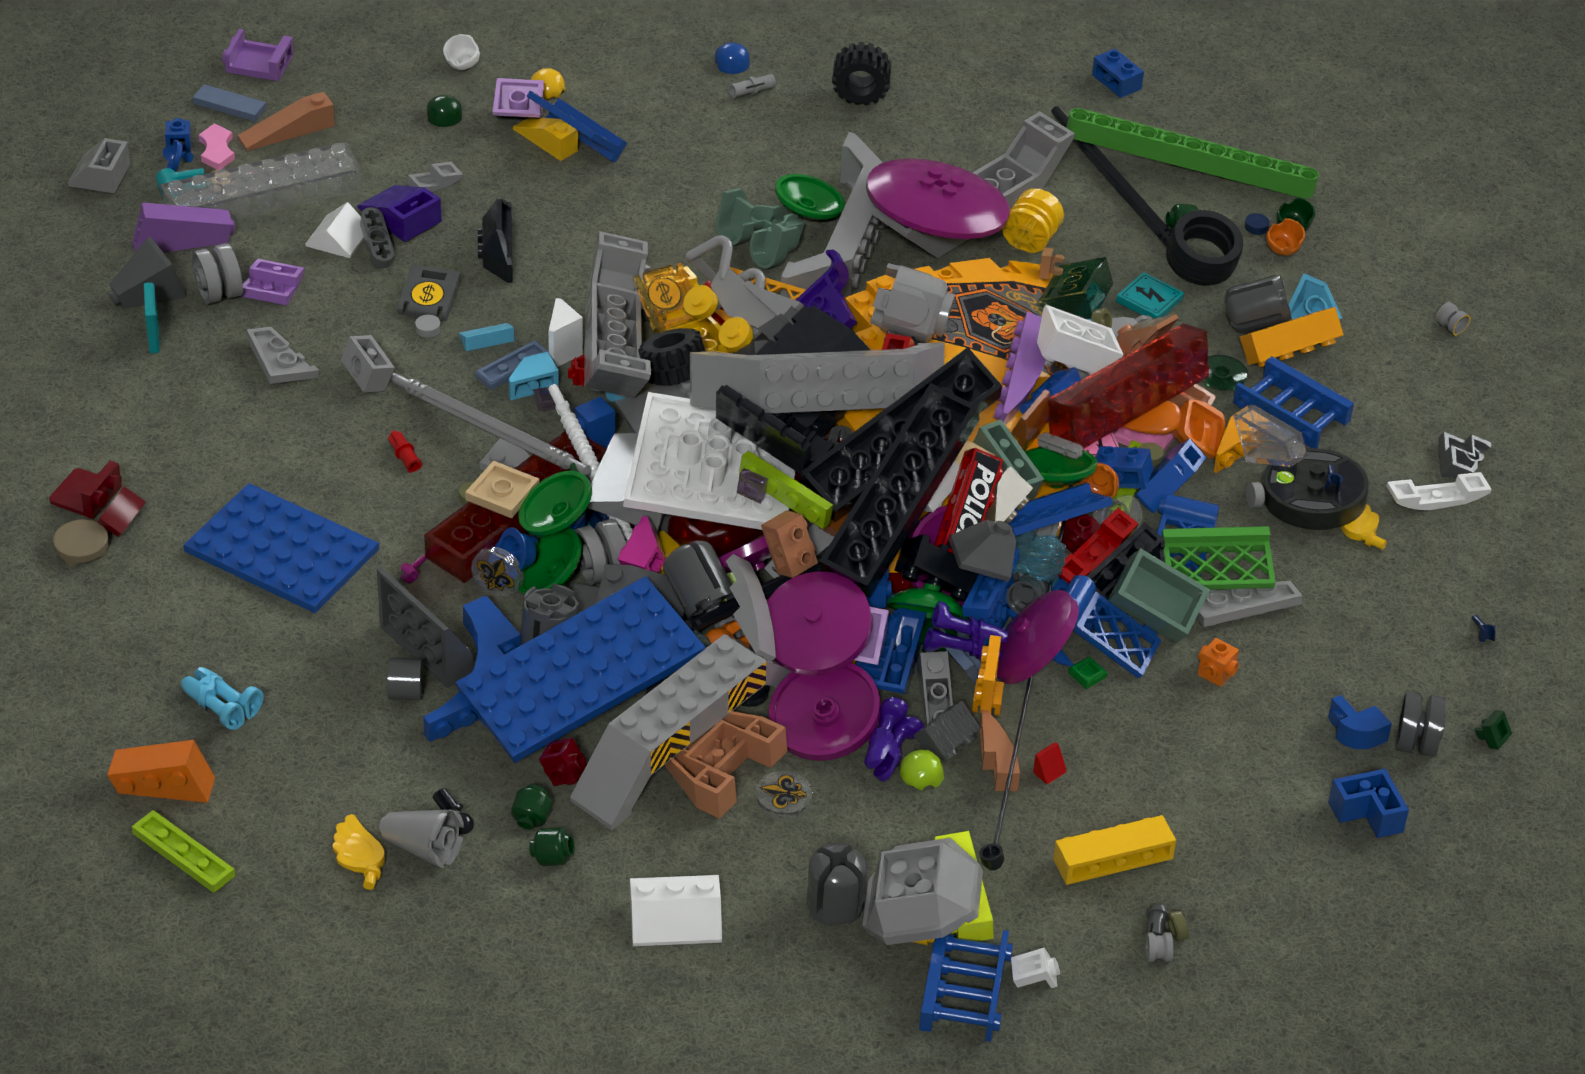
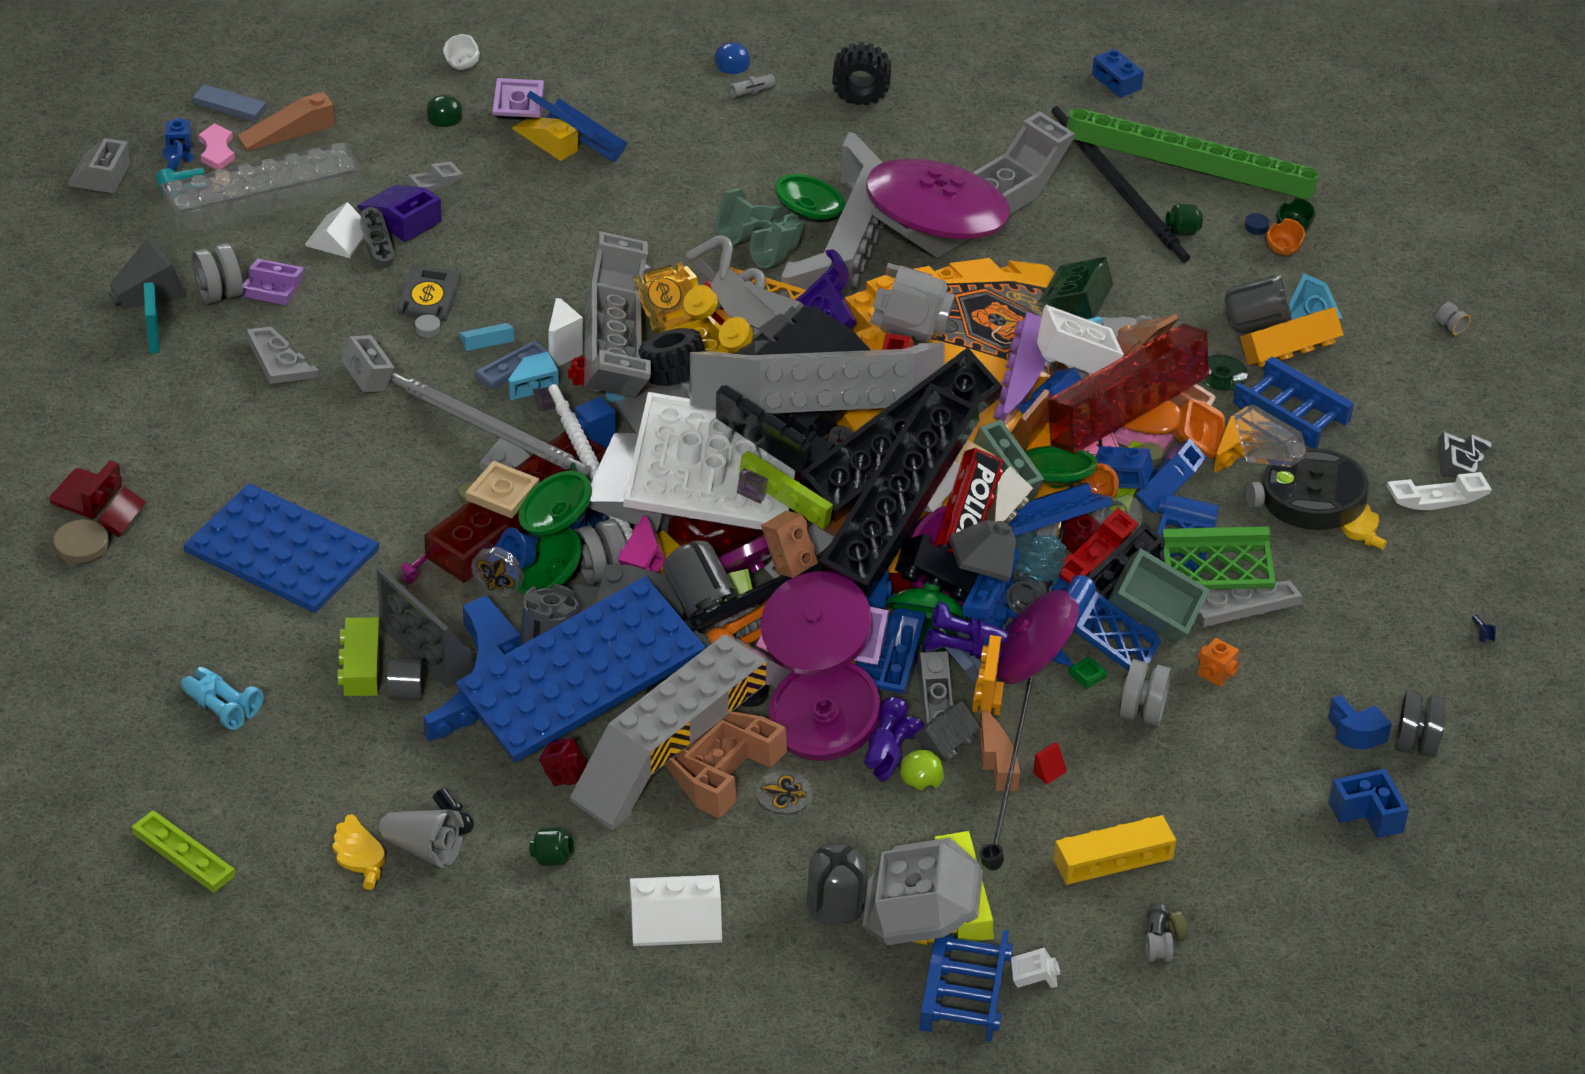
(162, 771): orange wedge -> none
(182, 226): medium lavender slope -> none
(257, 58): medium lavender panel -> none
(359, 656): none -> lime brick
(404, 451): red axle -> none
(497, 240): black wedge -> none
(531, 807): dark green head -> none
(553, 82): yellow hair -> none
(754, 611): light grey slope -> none
(1033, 220): yellow wheel -> none
(1047, 263): medium nougat tile -> none
(1060, 445): light grey axle -> none
(1102, 316): olive tile -> none
(1145, 692): none -> light grey wheel
(1149, 296): teal tile -> none
(1210, 227): black tyre -> none
(1333, 478): dark blue hand -> none
(1494, 730): dark green tile -> none

